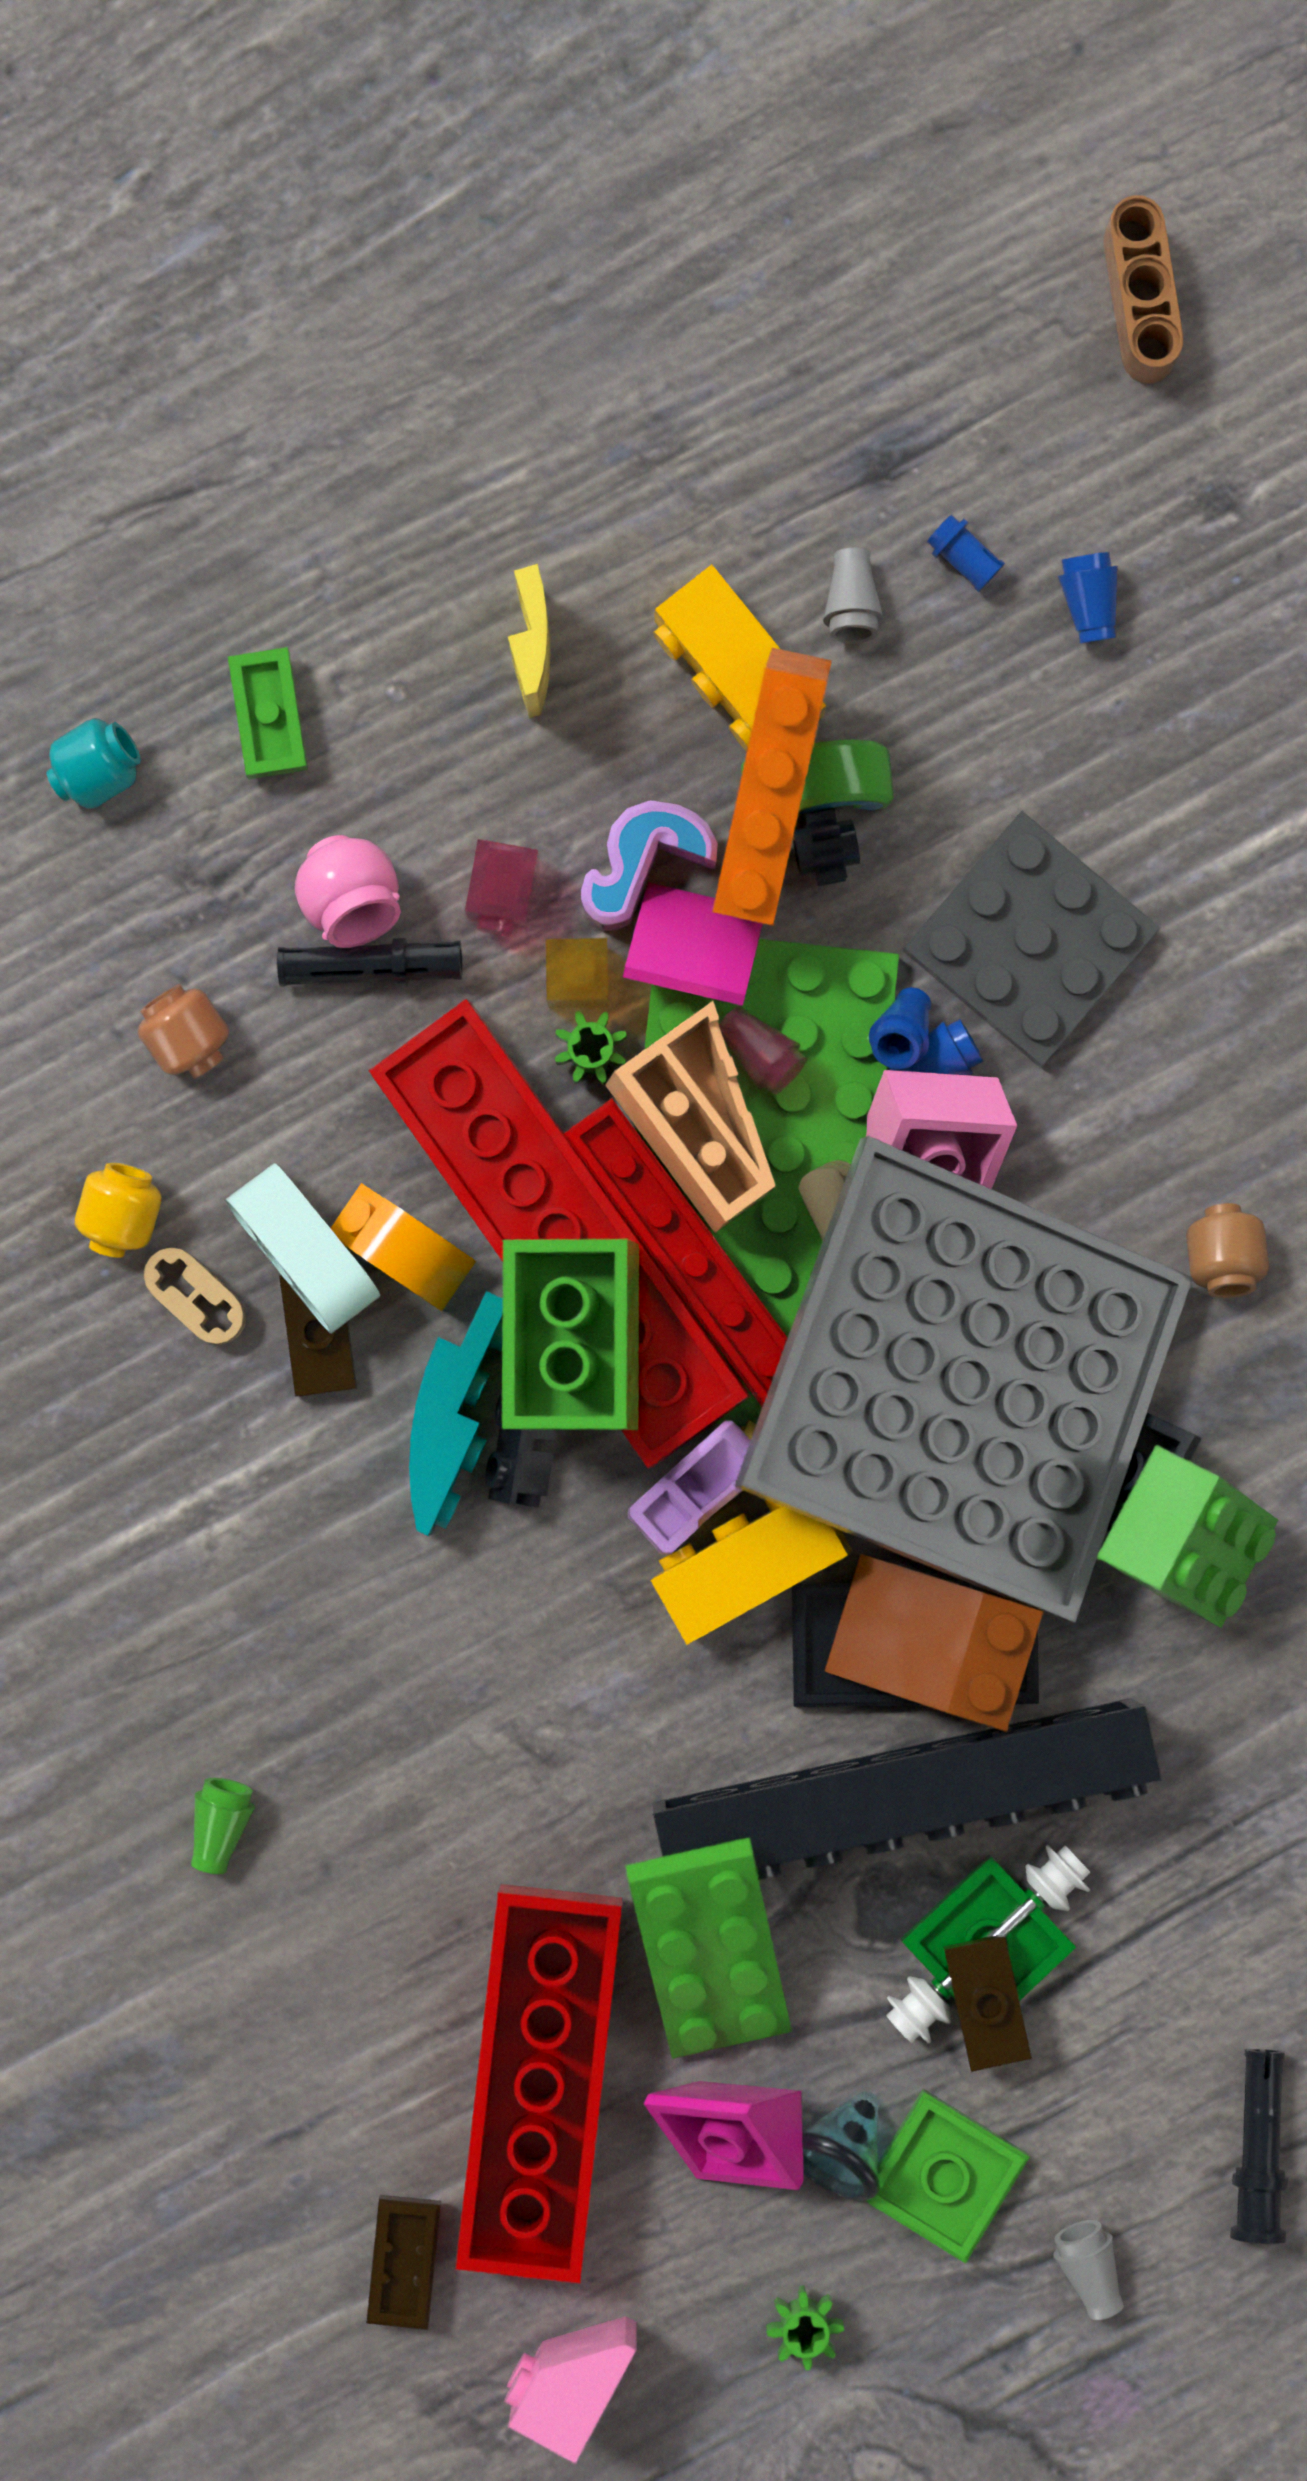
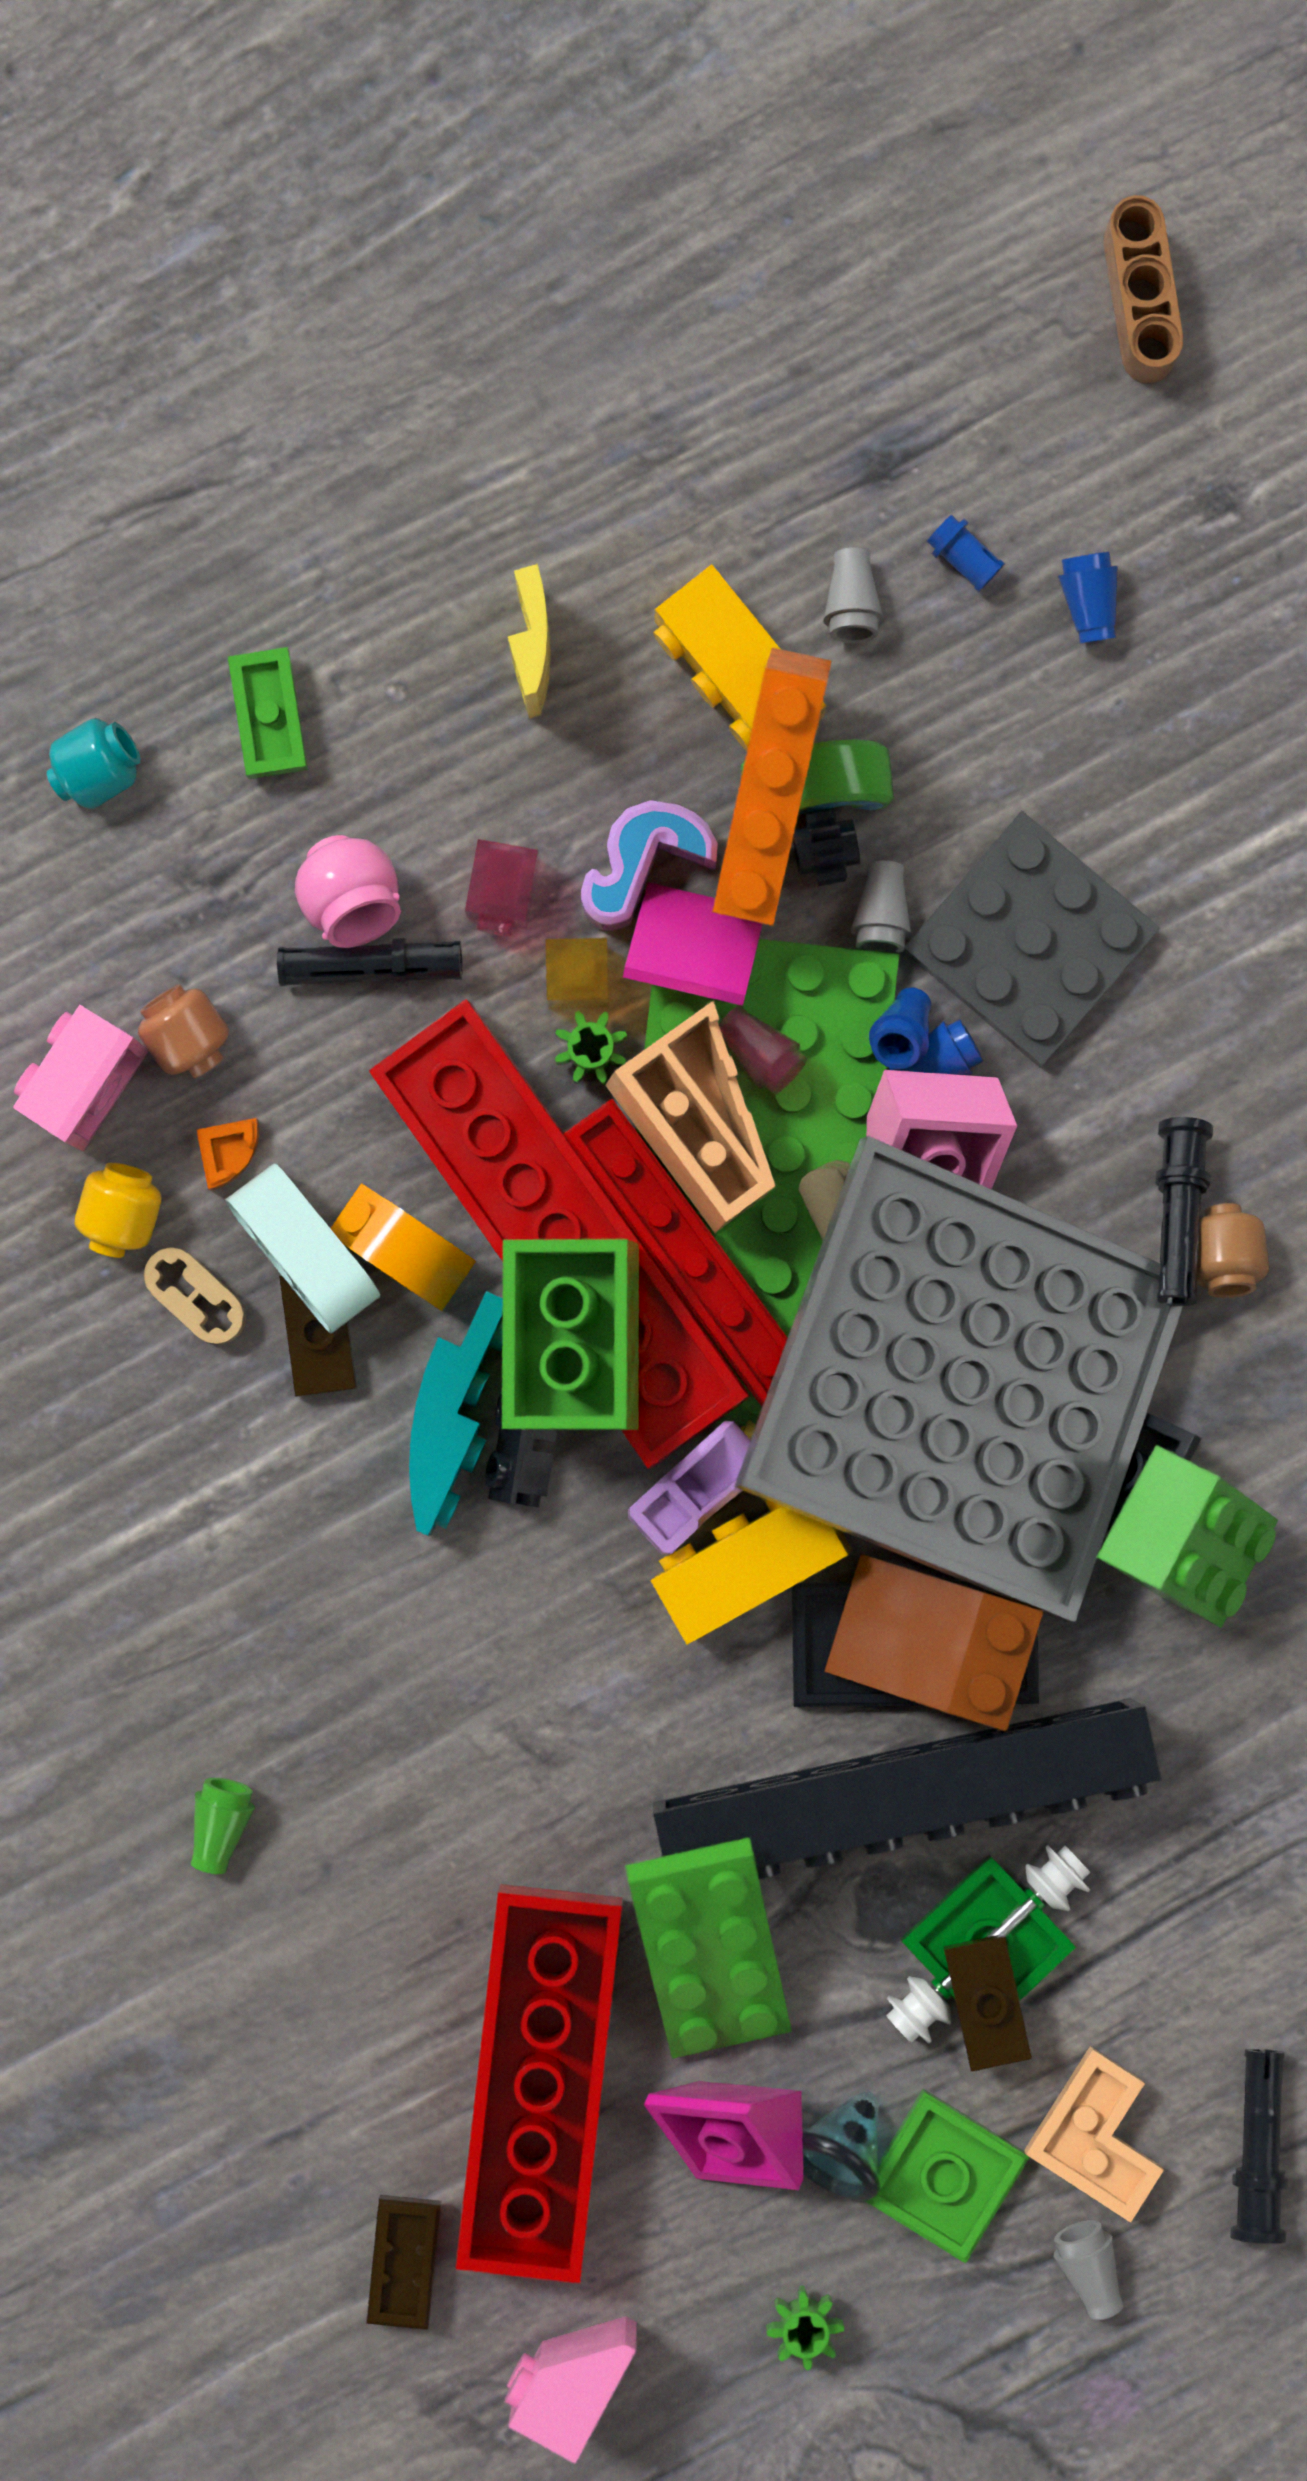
(78, 1077): none -> bright pink slope
(227, 1150): none -> orange tile
(882, 912): none -> light grey cone
(1080, 2142): none -> light nougat plate
(1182, 1184): none -> black pin

